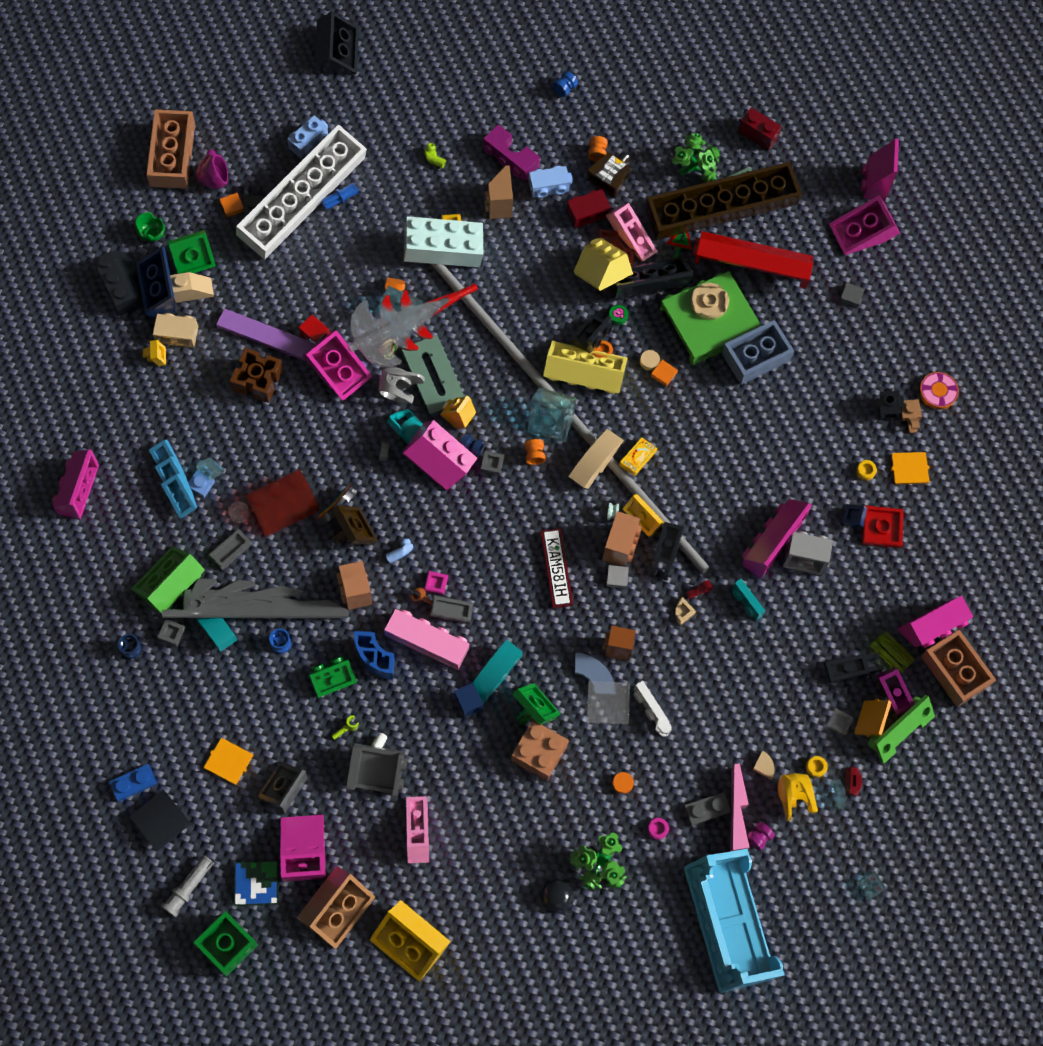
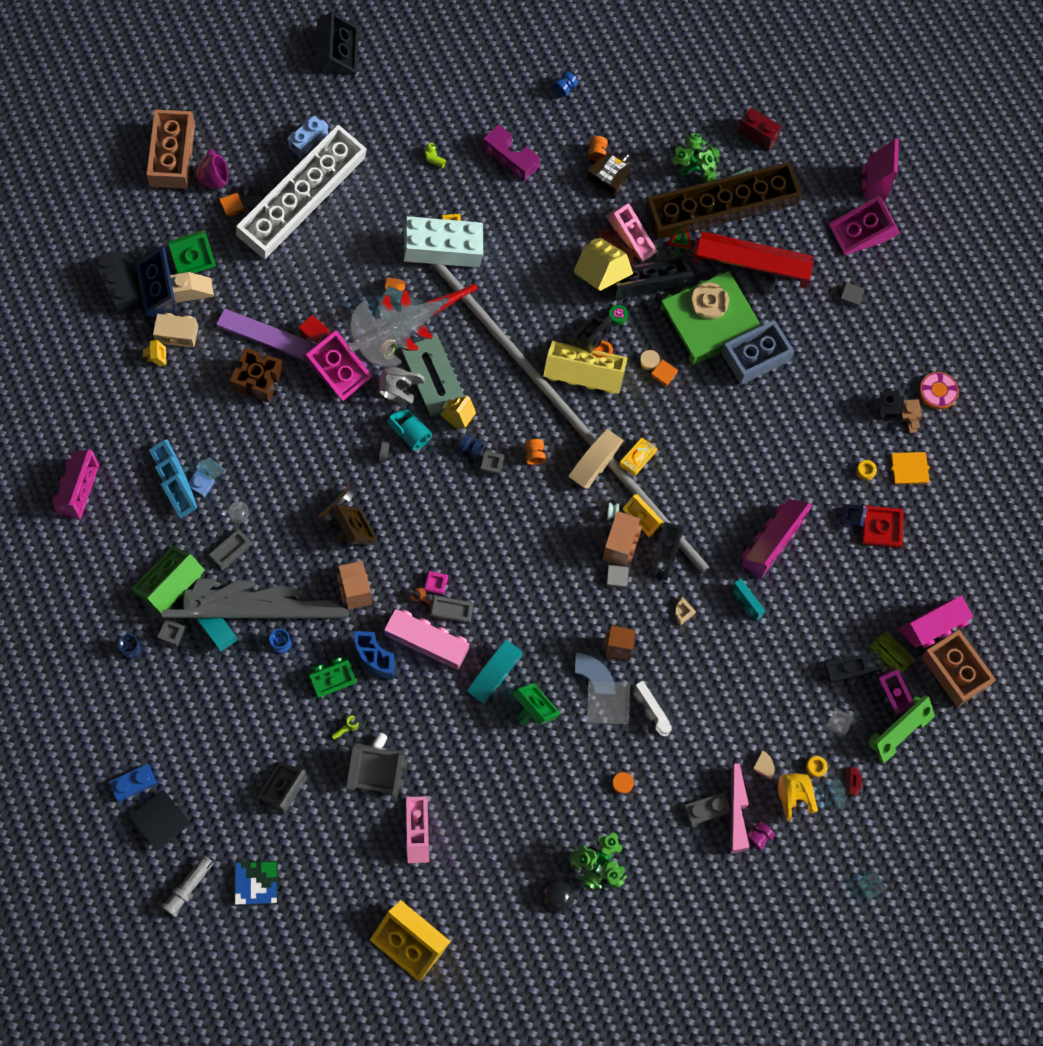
(149, 227): green hair -> none
(226, 943): green brick -> none
(228, 761): light orange piece -> none
(282, 503): clear red slope -> none
(302, 848): dark pink slope -> none
(336, 907): medium nougat slope -> none
(339, 196): blue axle -> none
(397, 554): light blue arm -> none
(439, 454): dark pink slope -> none
(468, 700): dark blue panel -> none
(499, 195): medium nougat slope -> none
(539, 750): nougat brick -> none
(549, 181): light blue brick -> none
(551, 414): clear light blue slope -> none
(556, 568): tile -> none
(588, 208): dark red brick -> none
(657, 828): dark pink tile -> none
(700, 589): dark red piece -> none
(730, 921): medium azure windscreen -> none
(808, 553): light grey brick -> none
(872, 717): light orange piece -> none

